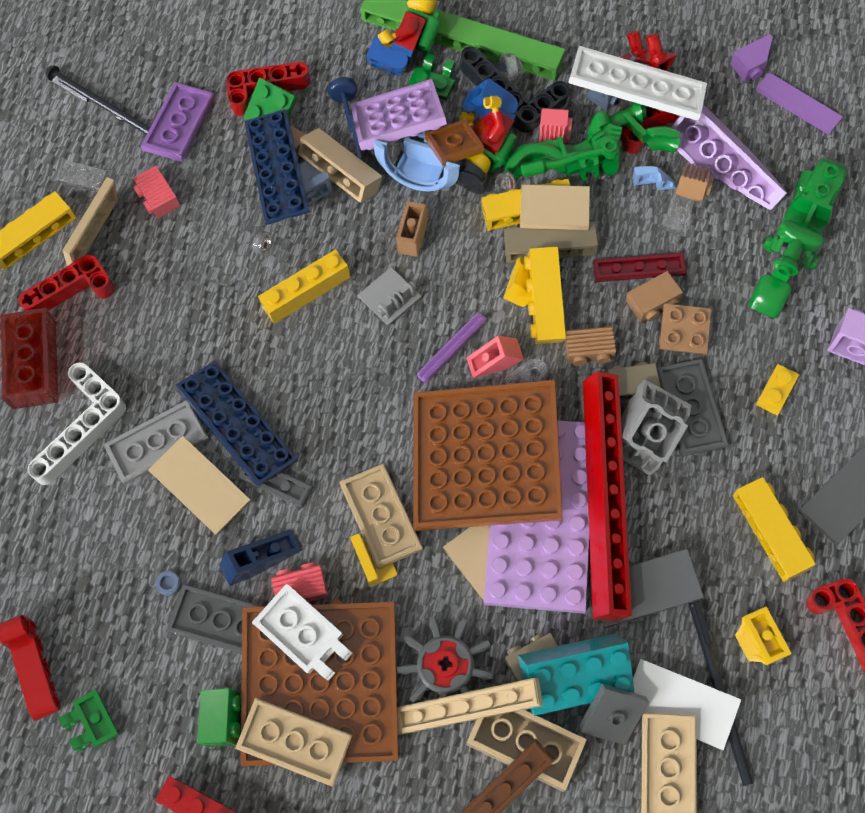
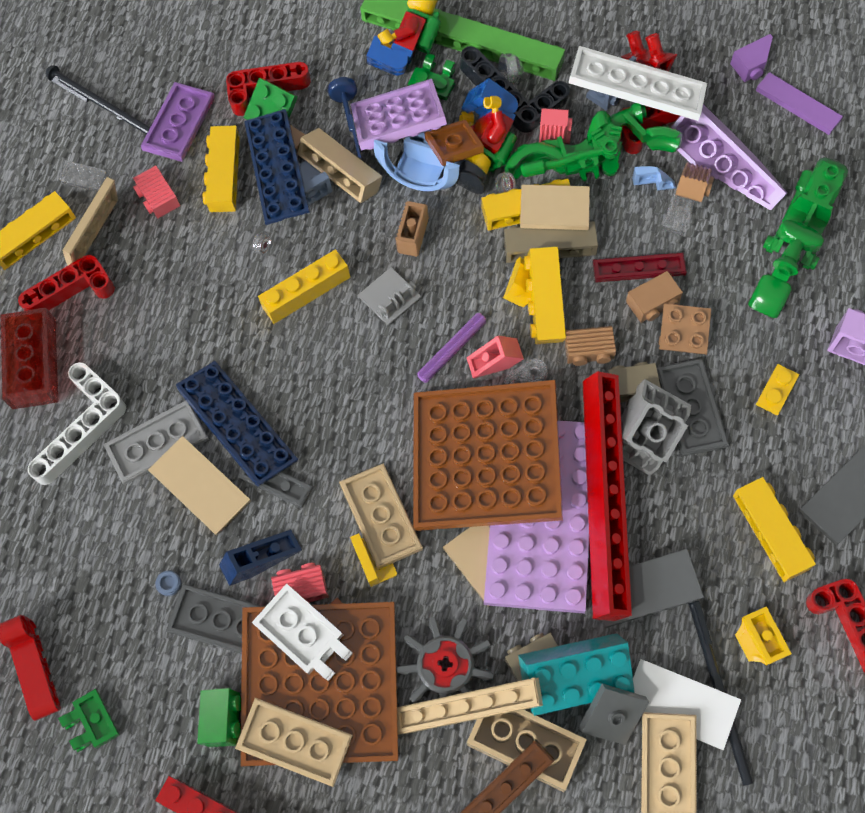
(222, 169): none -> yellow brick

